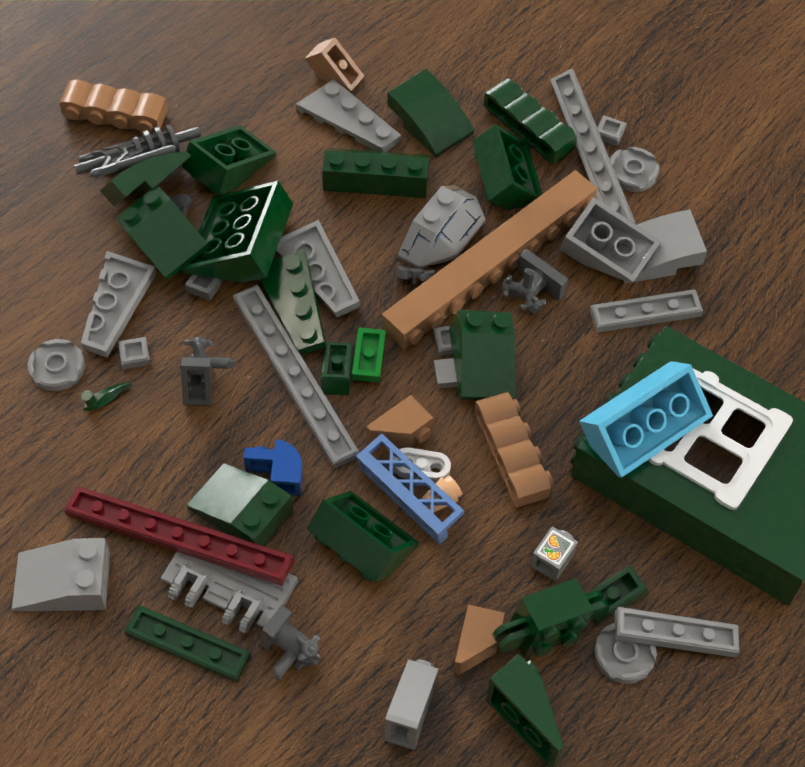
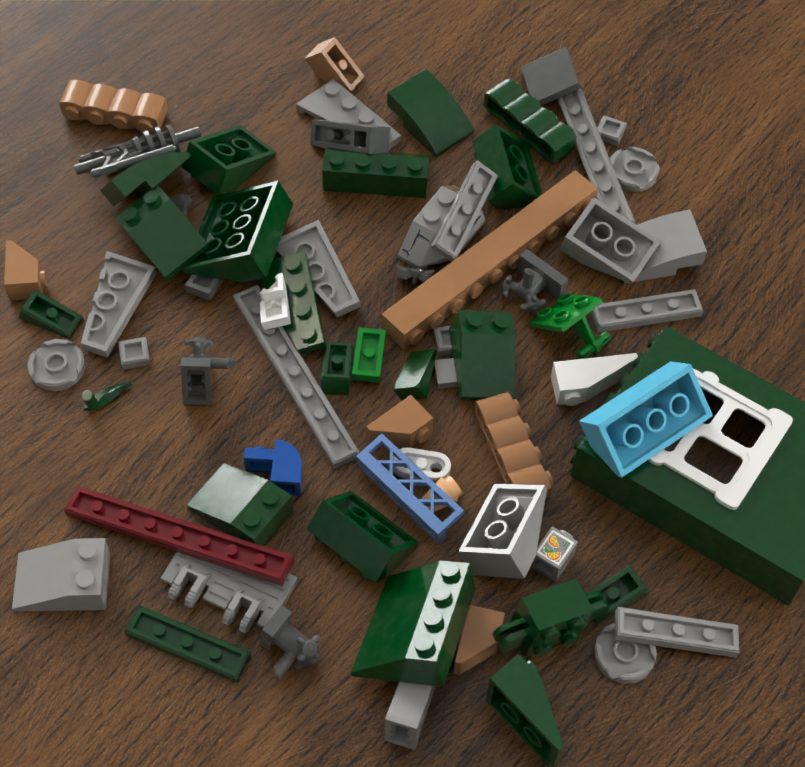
(22, 273): none -> medium nougat slope
(49, 315): none -> dark green slope
(275, 305): none -> white slope
(350, 136): none -> dark grey slope
(416, 375): none -> dark green slope
(417, 624): none -> dark green slope
(464, 211): none -> light grey tile
(505, 531): none -> light grey slope
(551, 76): none -> dark grey tile
(571, 311): none -> green plate
(584, 378): none -> white slope

